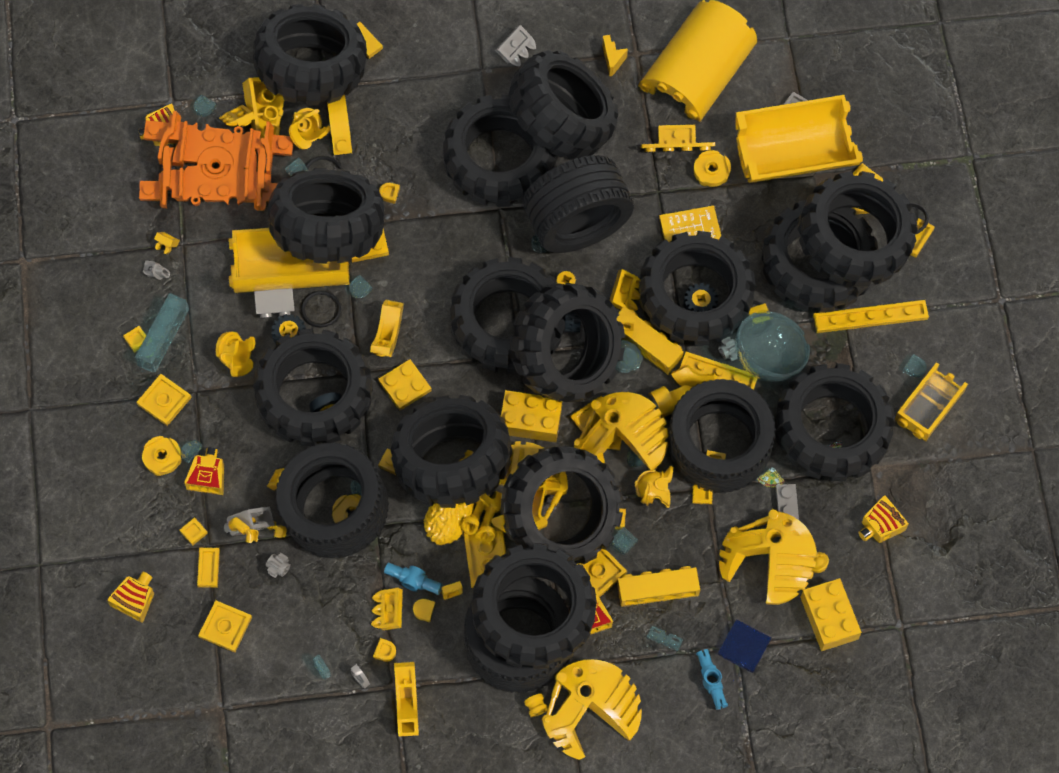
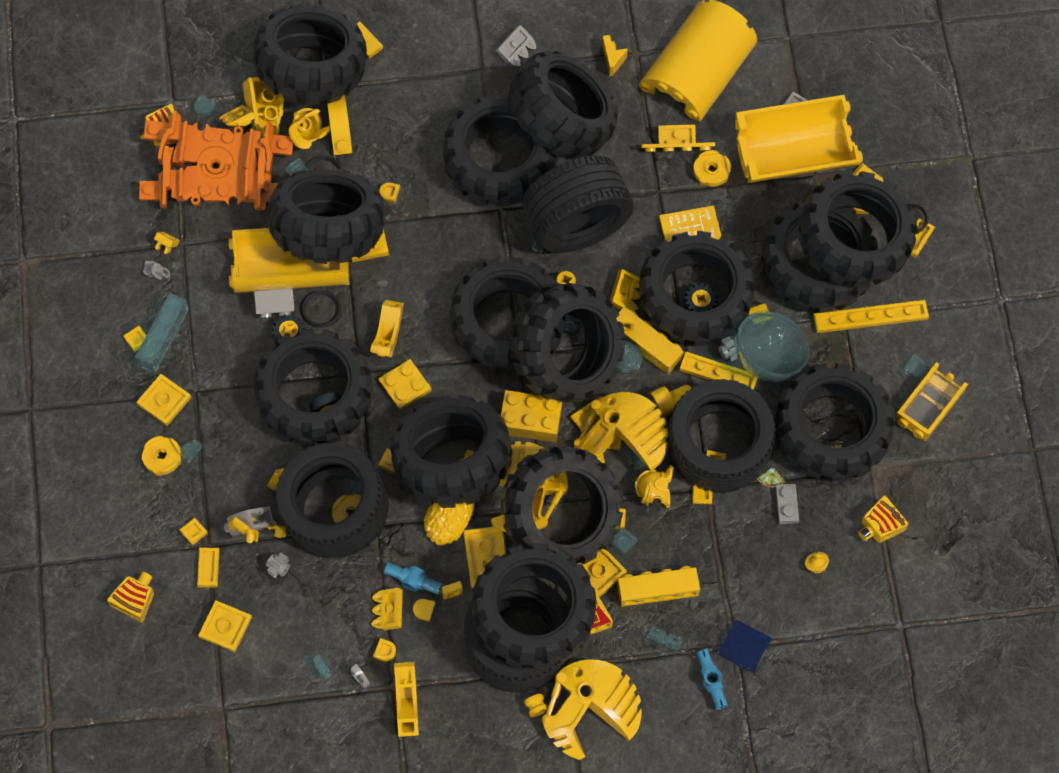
(206, 473): torso -> none
(235, 353): yellow helmet -> none
(359, 287): clear light blue tile -> none
(491, 506): yellow piece -> none
(690, 377): yellow tile -> none
(789, 559): yellow piece -> none
(830, 614): yellow brick -> none

